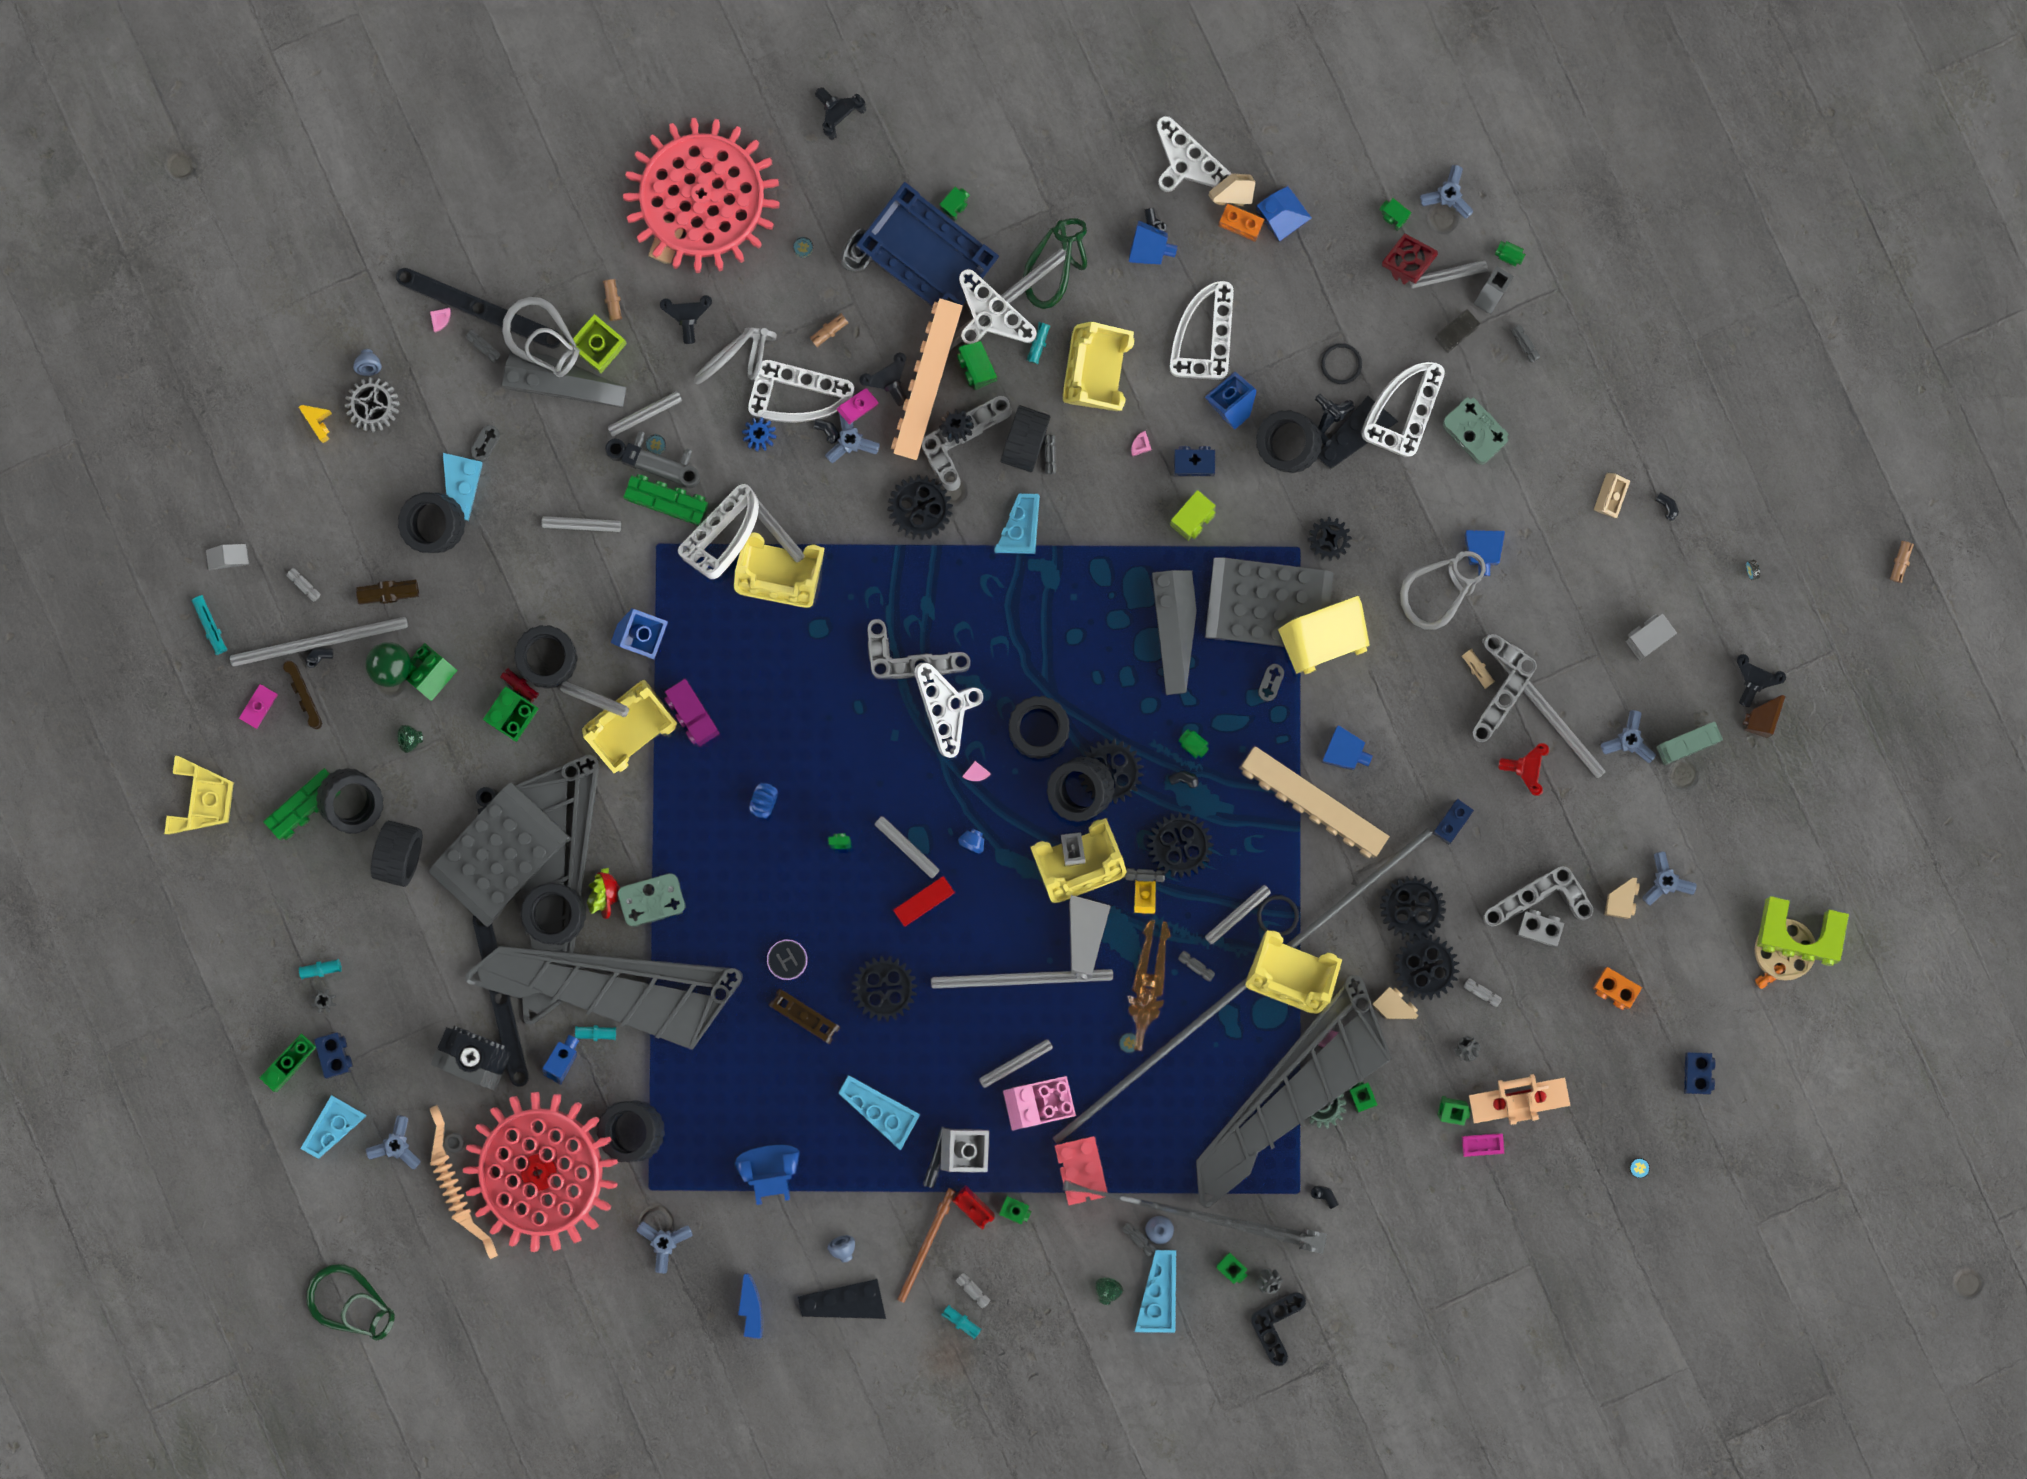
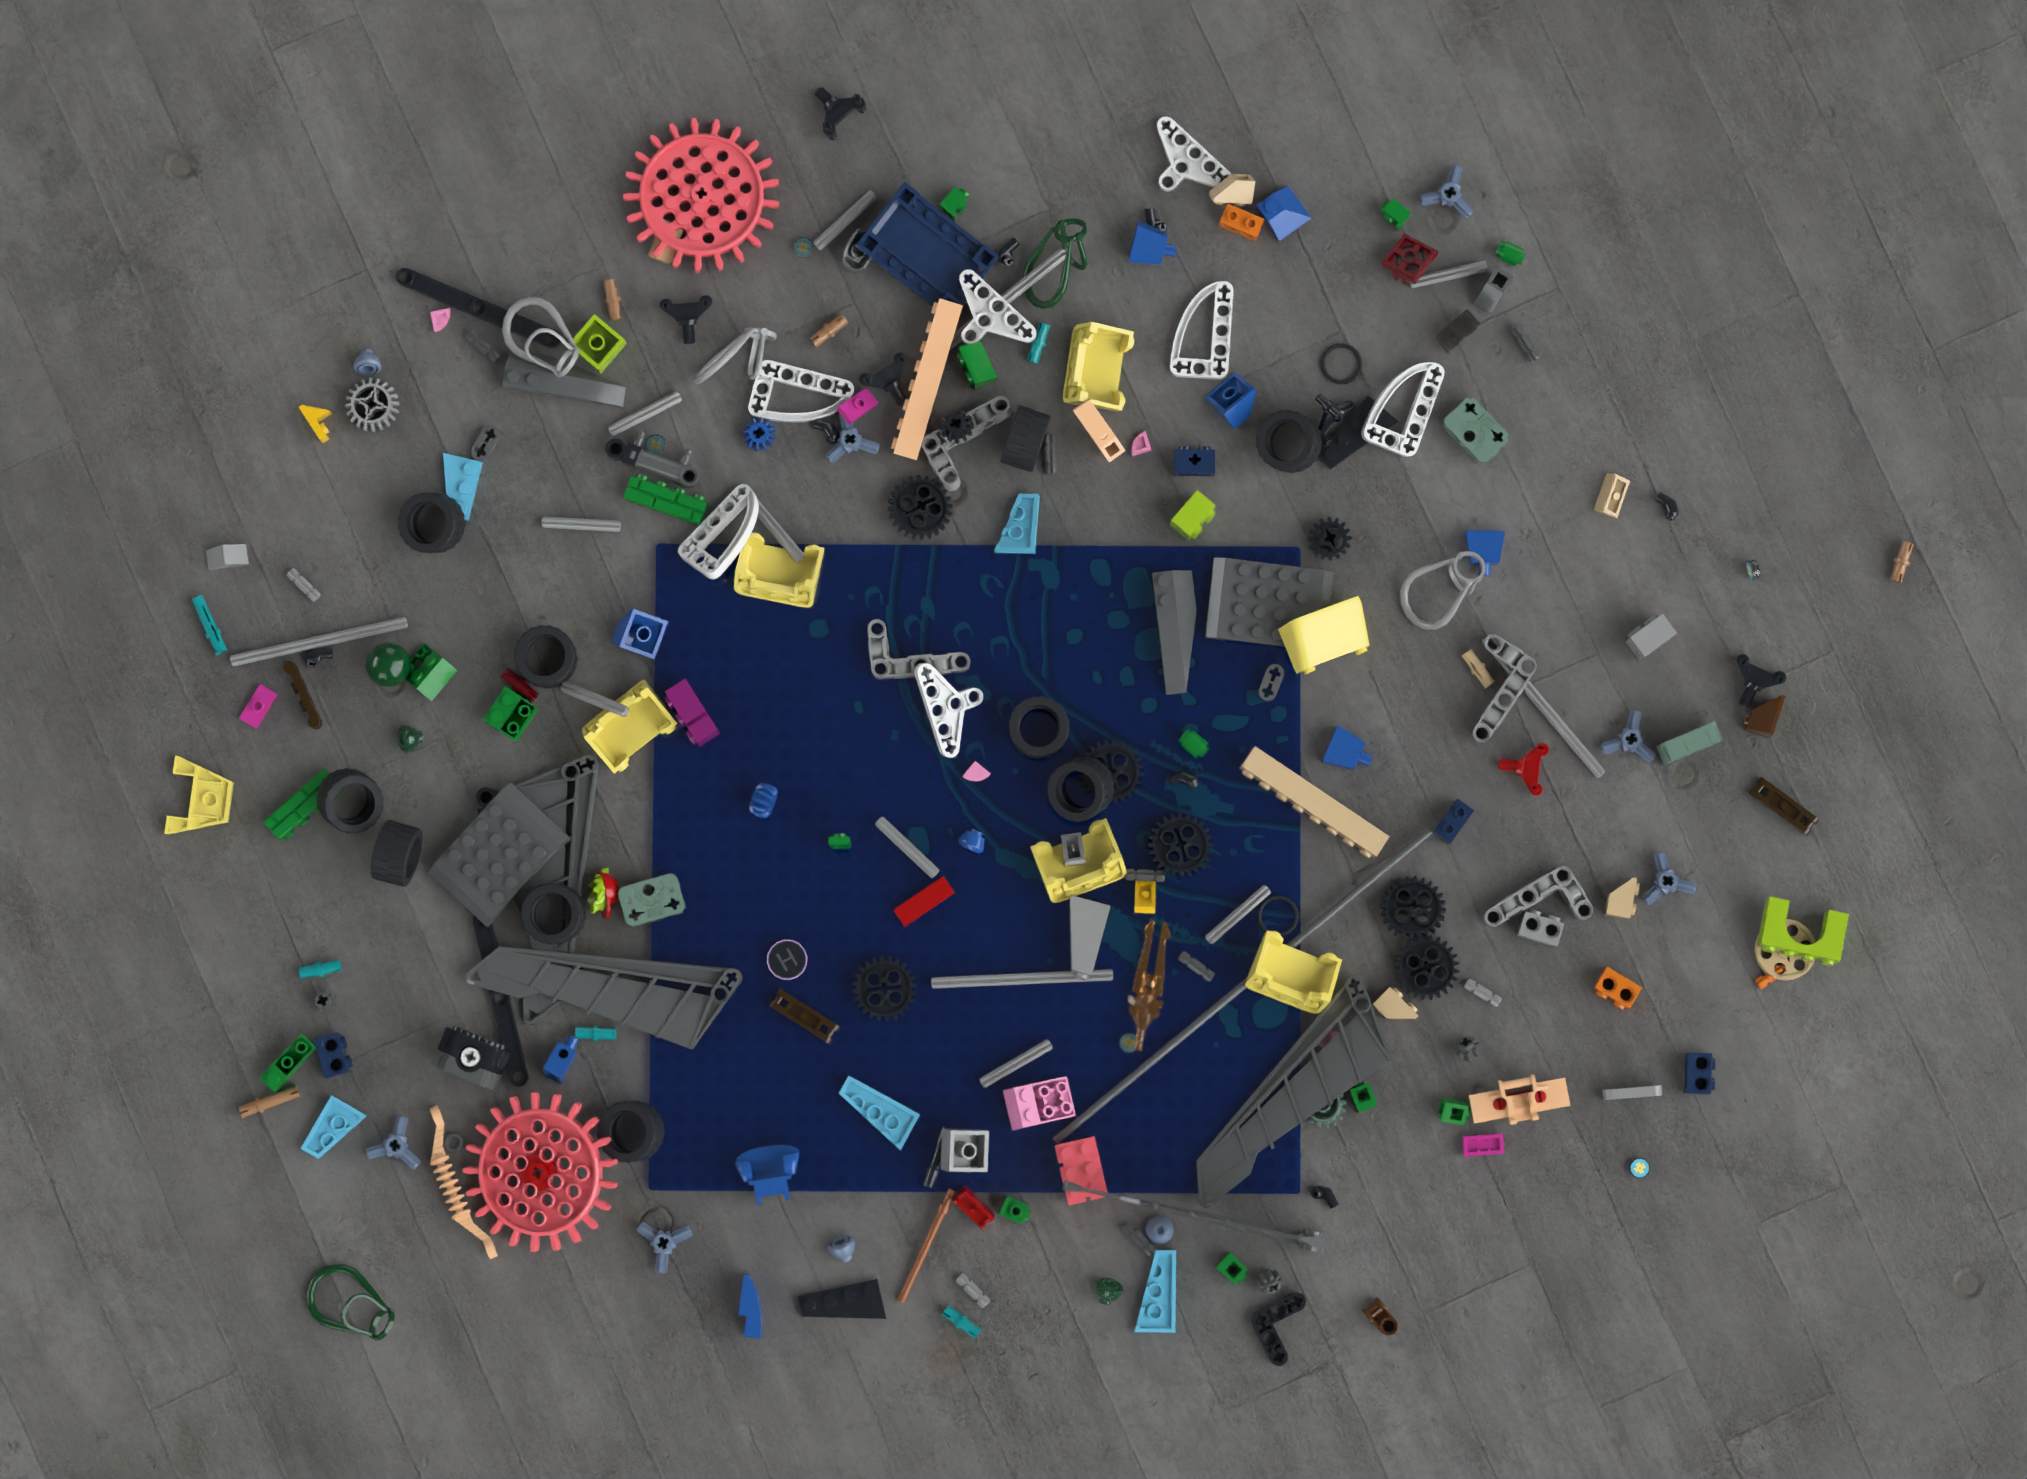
(269, 1101): none -> medium nougat pin
(387, 592): dark brown piece -> none
(849, 216): none -> light grey axle
(1006, 252): none -> black arm
(1098, 430): none -> light nougat slope
(1380, 1316): none -> reddish brown piece
(1635, 1092): none -> light grey beam
(1784, 806): none -> dark brown plate

